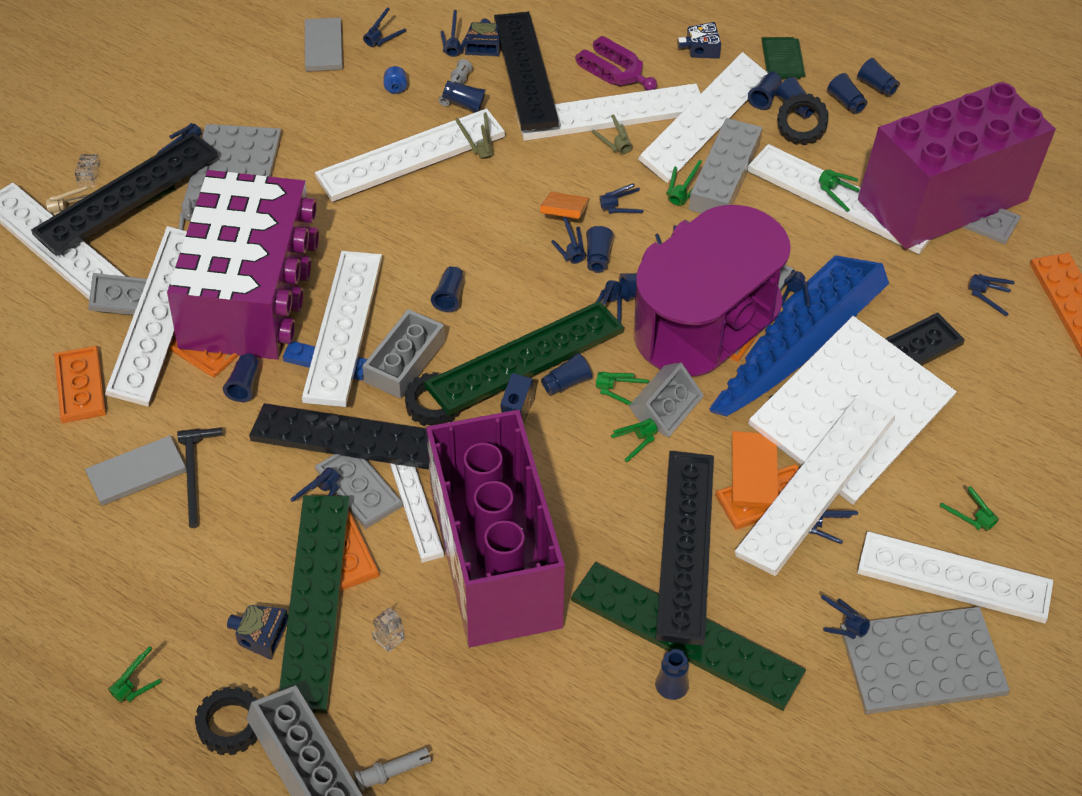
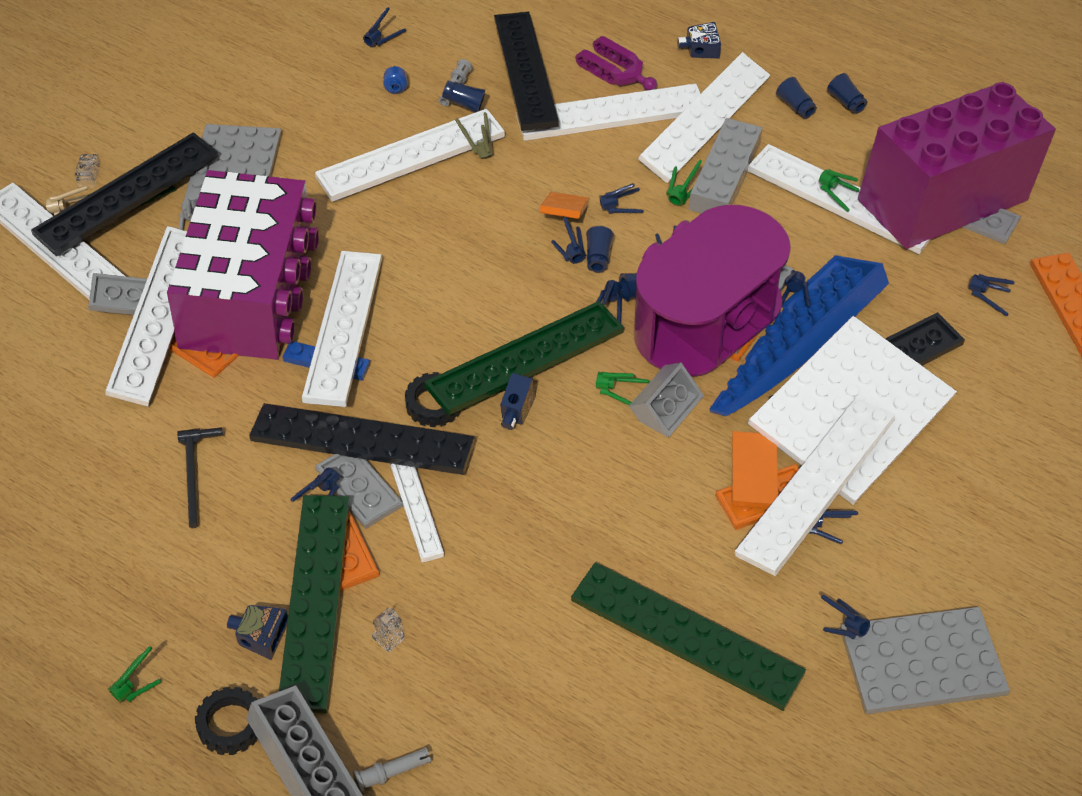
(79, 384): orange tile -> none
(135, 470): light grey tile -> none
(183, 133): dark blue plant -> none
(241, 381): dark blue plant -> none
(323, 44): light grey tile -> none
(404, 353): light grey brick -> none
(448, 290): dark blue plant -> none
(452, 45): dark blue plant -> none
(482, 39): dark blue torso -> none
(495, 528): magenta brick -> none
(567, 375): dark blue plant -> none
(621, 142): olive plant -> none
(644, 430): green plant -> none
(673, 676): dark blue plant -> none
(685, 549): black plate -> none
(764, 91): dark blue plant -> none
(783, 56): dark green window -> none
(803, 101): black tyre -> none
(878, 77): dark blue plant -> none
(956, 577): white plate -> none
(985, 517): green plant -> none

